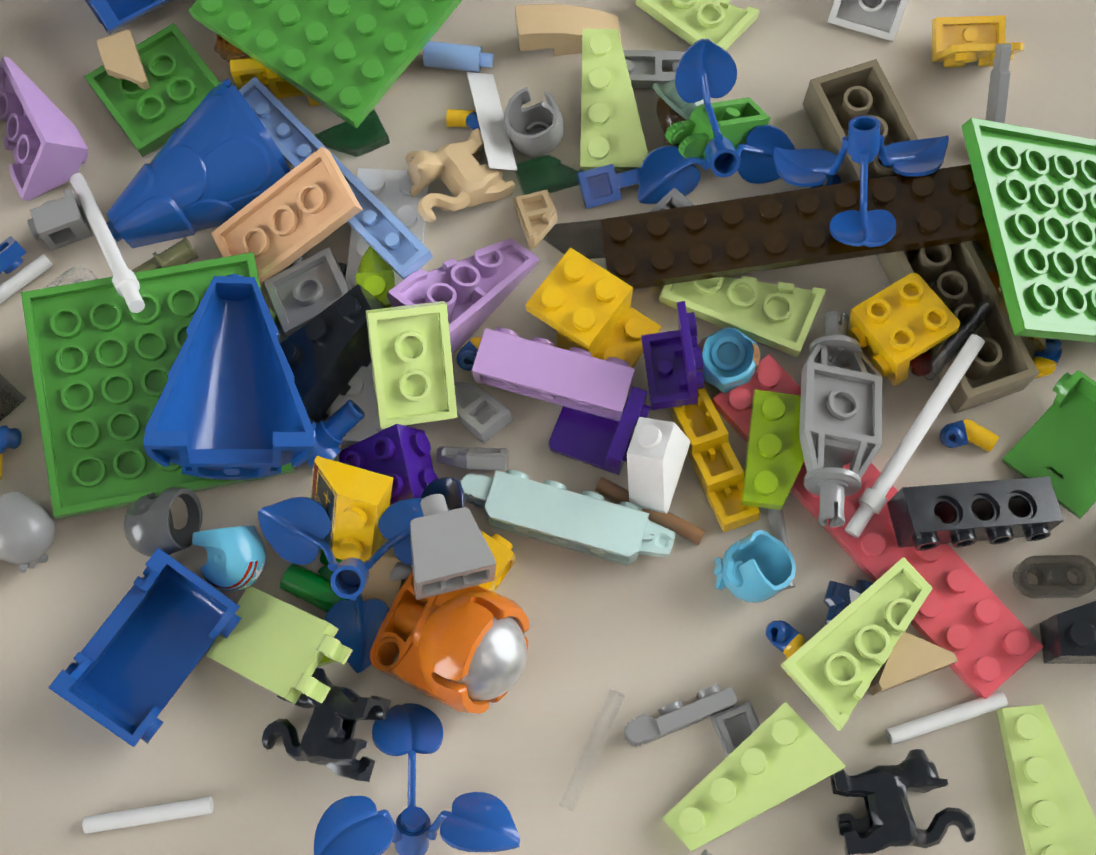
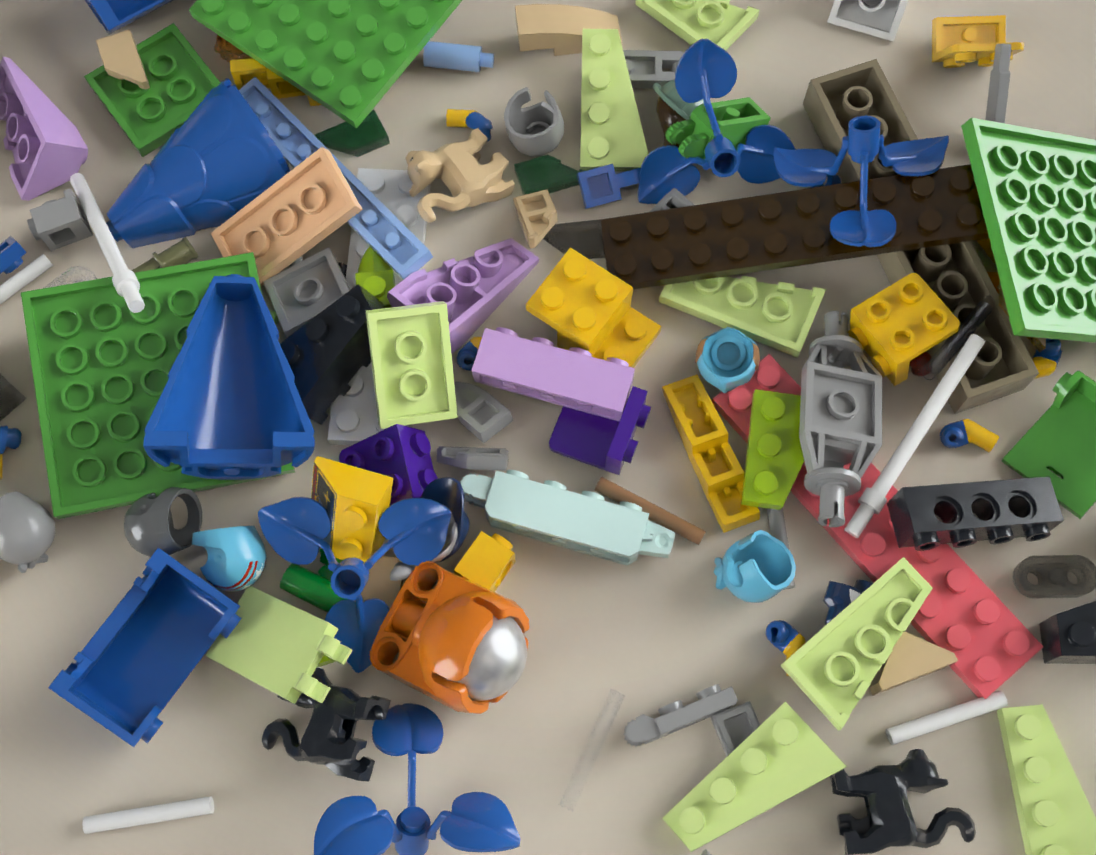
(329, 433): blue pin -> none
(448, 550): light grey torso -> none
(491, 121): white sticker -> none
(655, 463): white slope -> none
(674, 363): dark purple bracket -> none

